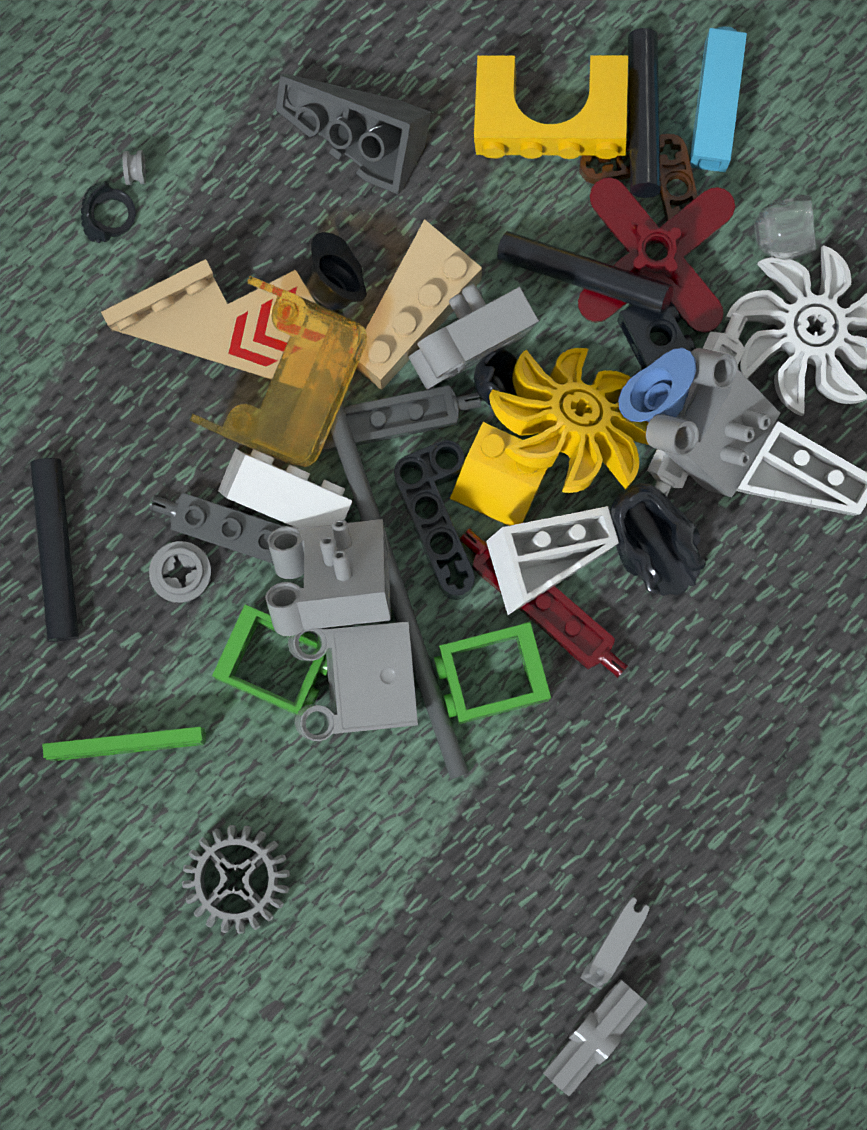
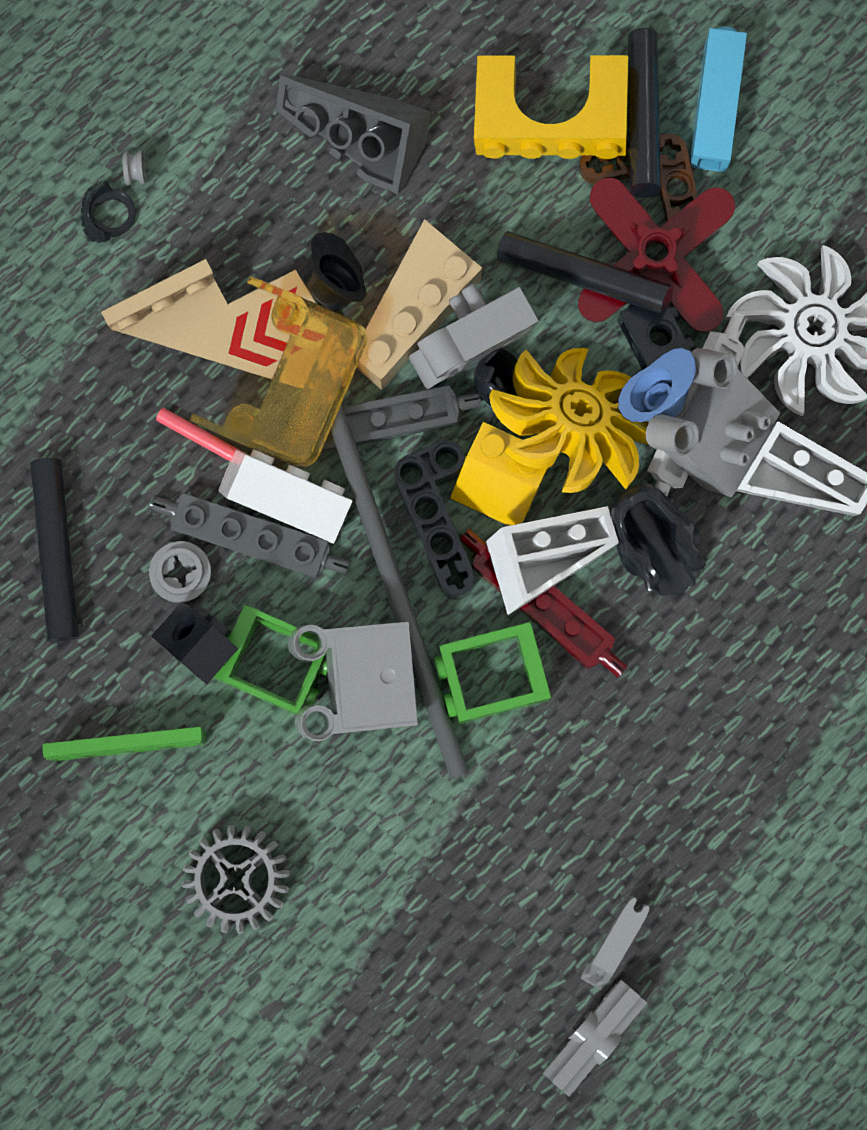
(196, 434): none -> coral bar
(196, 640): none -> black brick
(342, 572): light grey piece -> none
(786, 228): clear helmet -> none

